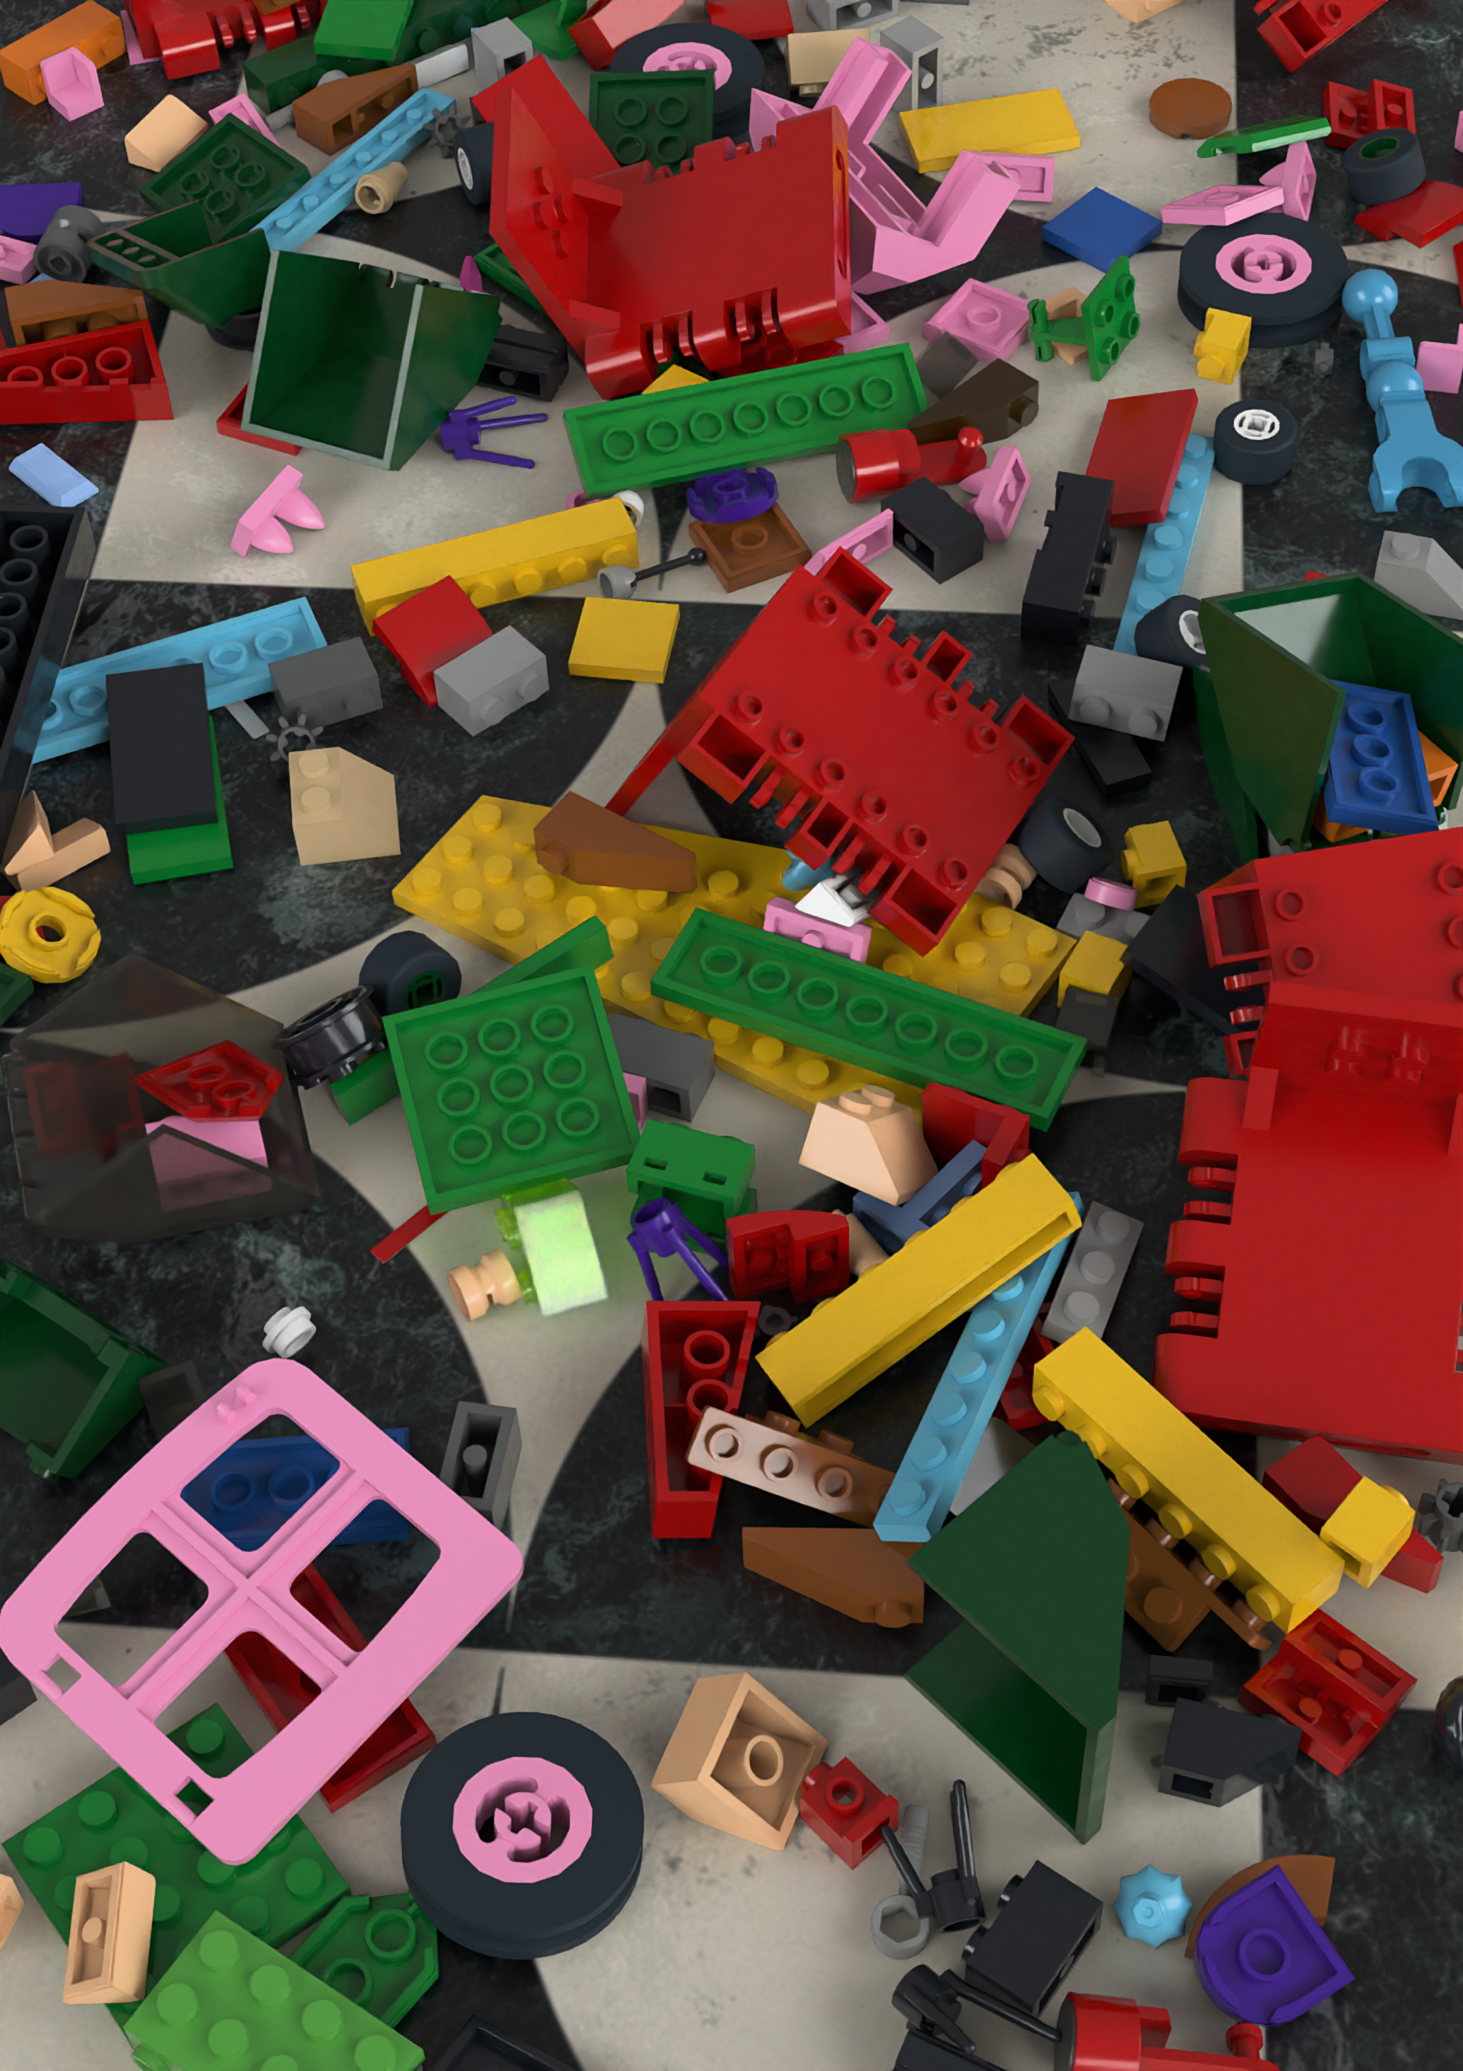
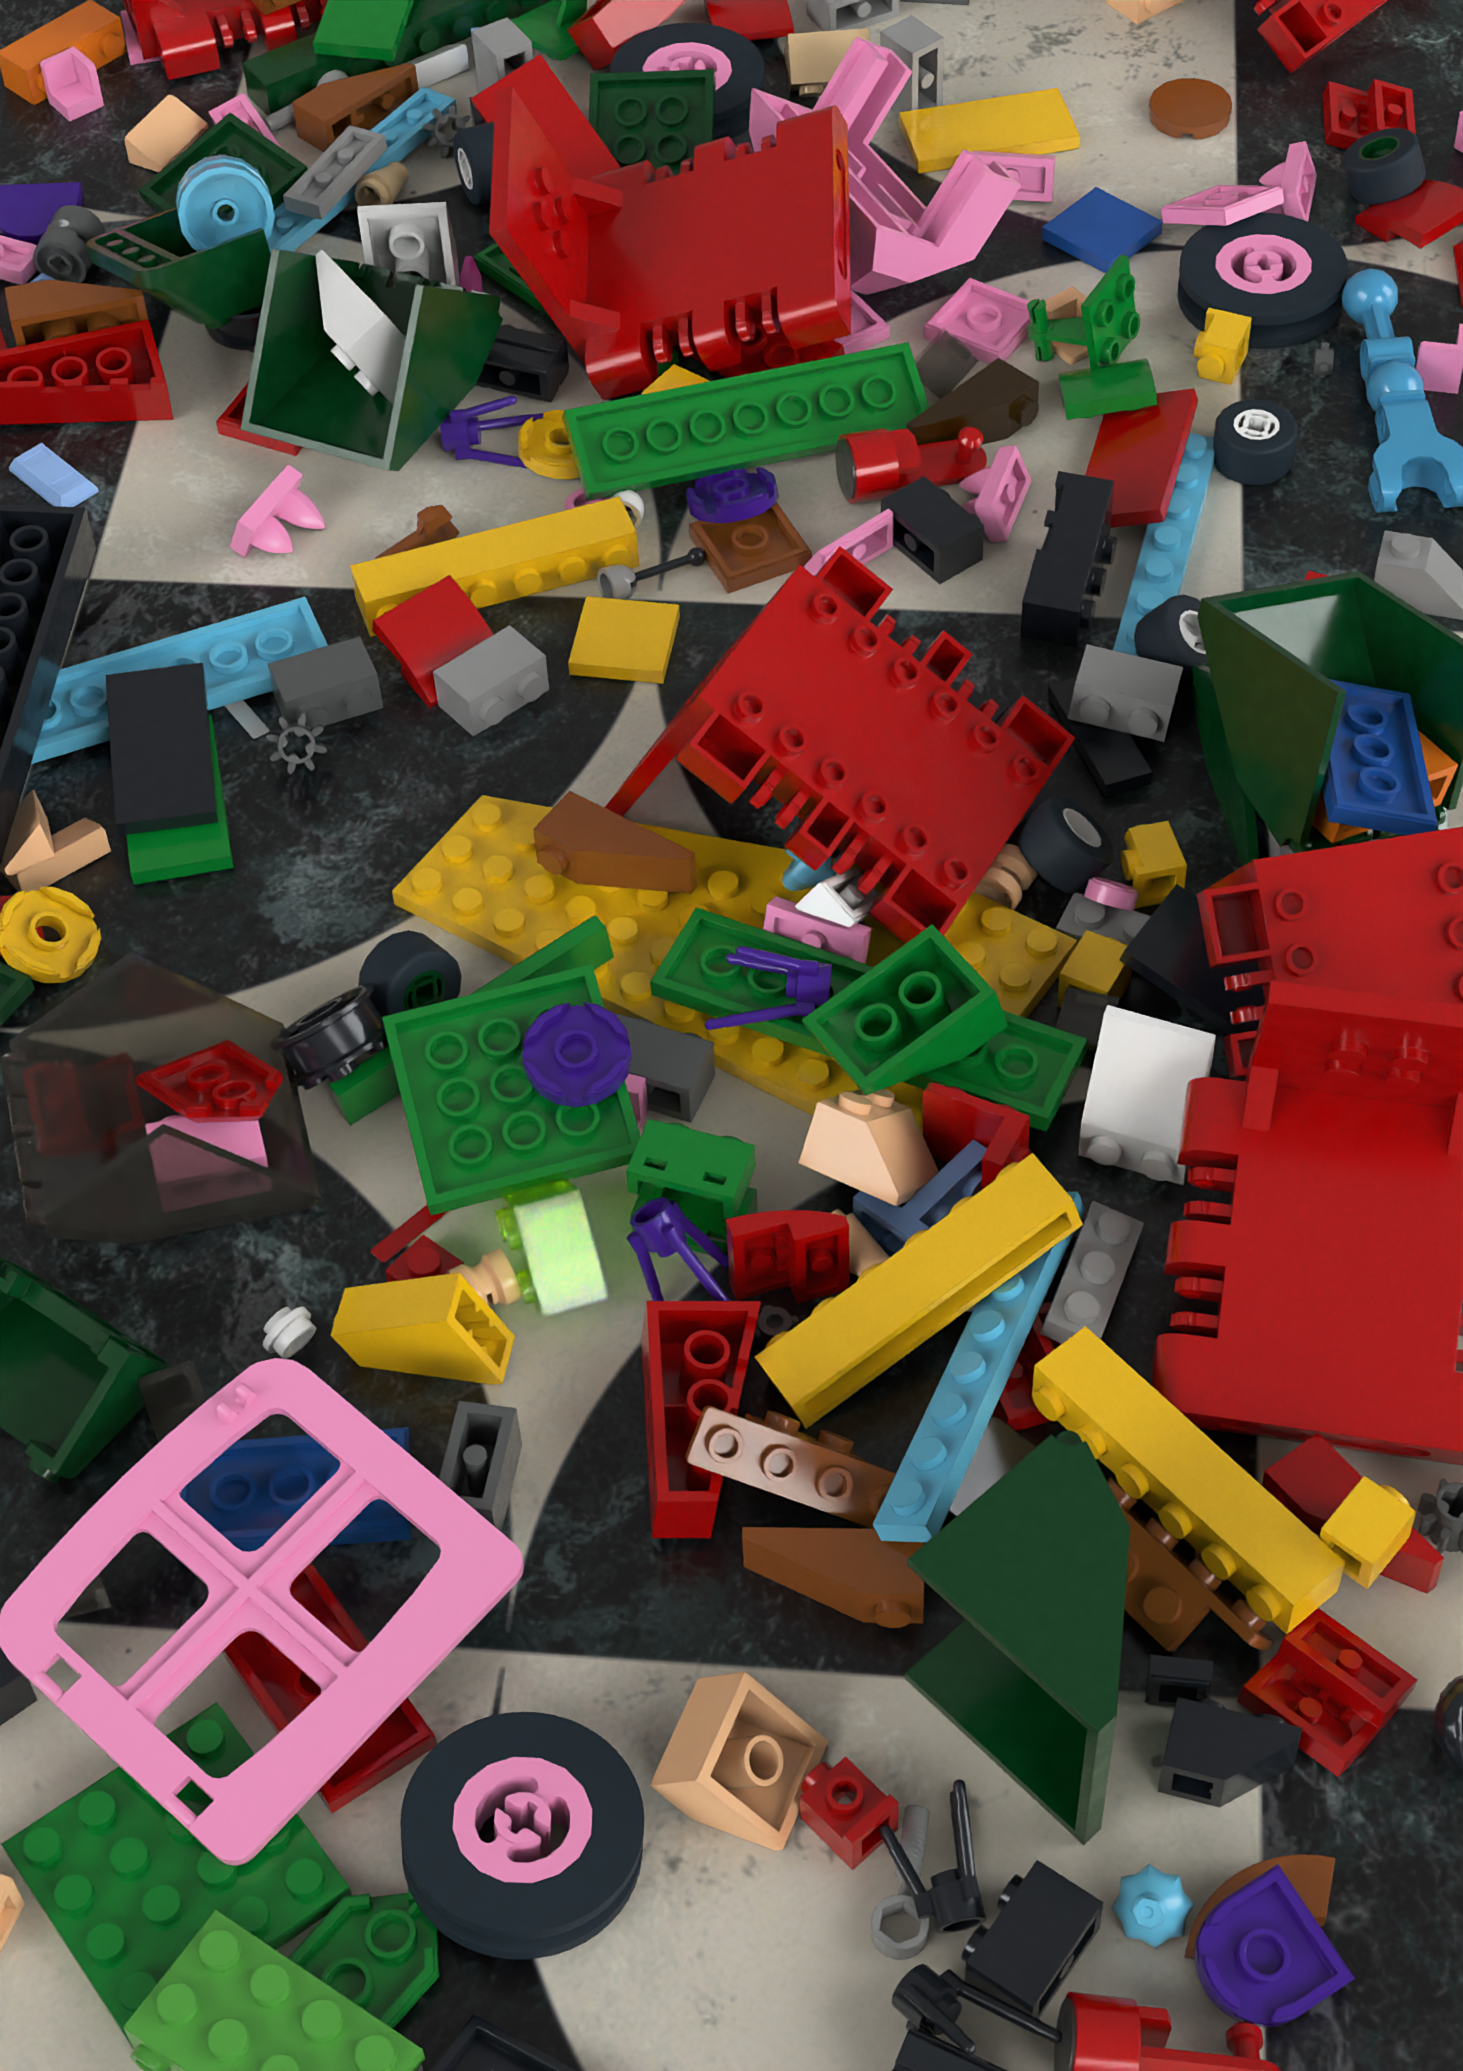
(110, 1936): light nougat slope -> none
(220, 182): none -> medium azure wheel
(335, 172): none -> light grey plate
(341, 807): tan slope -> none
(359, 329): none -> white slope
(410, 240): none -> white slope
(422, 1260): none -> red plate
(424, 1329): none -> yellow slope
(432, 528): none -> dark orange bar
(539, 448): none -> yellow tile
(576, 1054): none -> dark purple tile
(806, 982): none -> dark purple plant
(908, 1015): none -> green slope
(1107, 389): none -> green slope
(1140, 1092): none -> white slope
(1265, 136): green tile -> none

